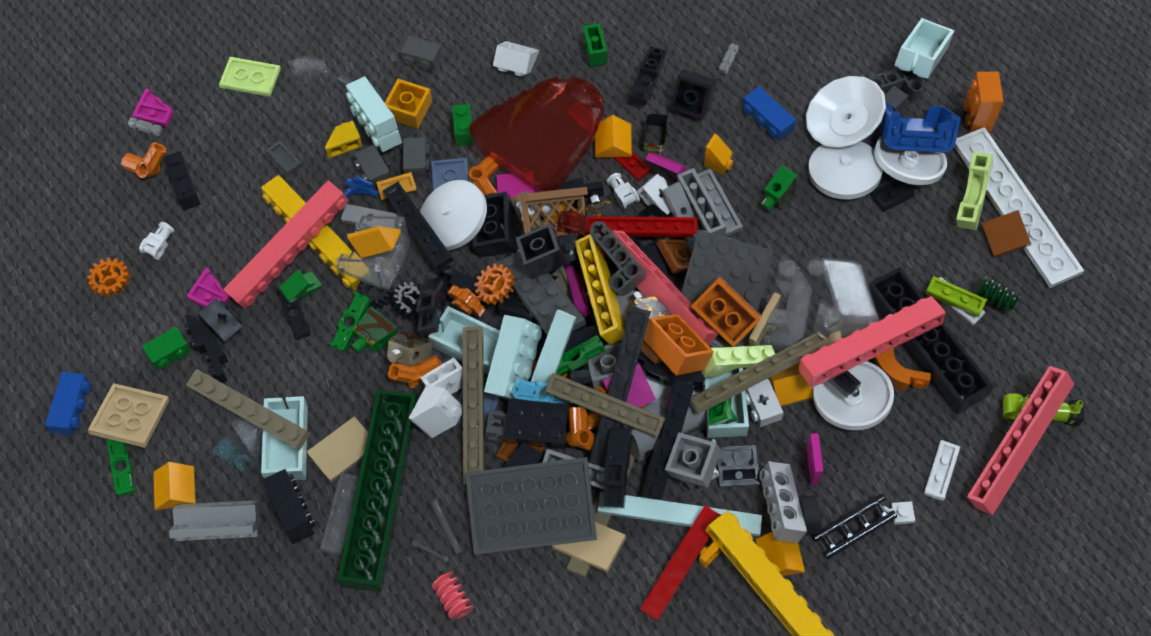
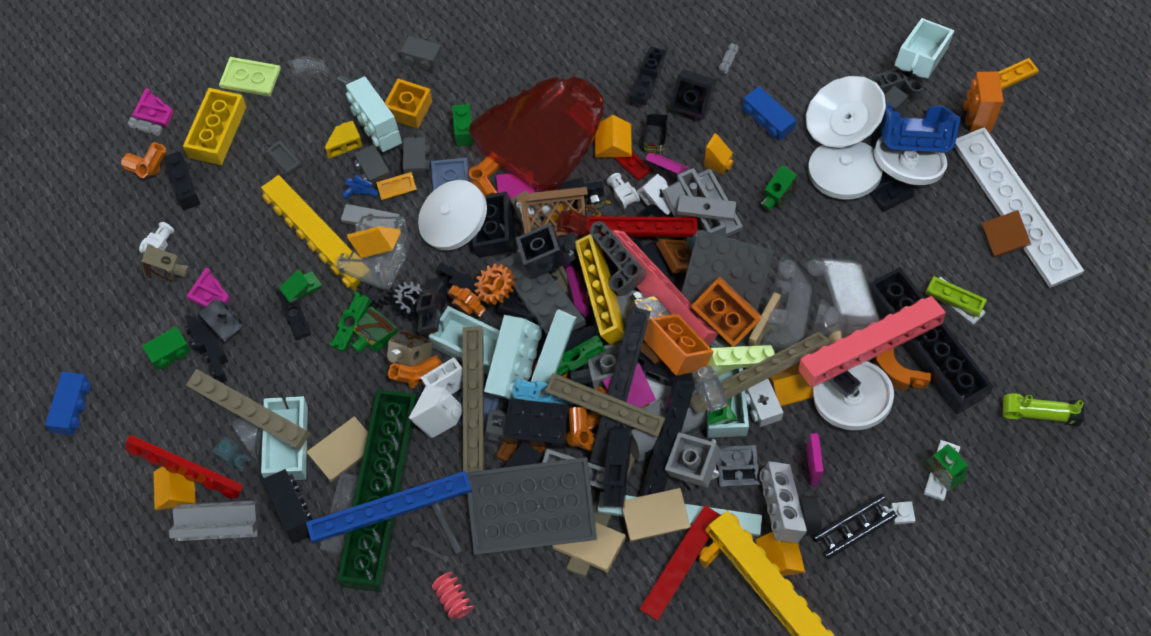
(108, 277): orange gear -> none
(122, 479): green piece -> none
(128, 415): tan plate -> none
(162, 265): none -> dark tan torso
(188, 469): none -> red plate
(214, 126): none -> yellow brick
(286, 244): coral brick -> none
(388, 507): none -> blue plate
(418, 225): black plate -> none
(515, 58): white slope -> none
(595, 44): green brick -> none
(655, 515): none -> tan tile
(709, 388): none -> clear slope
(716, 208): none -> light grey tile
(947, 467): none -> green torso
(977, 185): yellowish green arch -> none
(998, 295): dark green piece -> none
(1017, 73): none -> light orange tile
(1020, 440): coral brick -> none

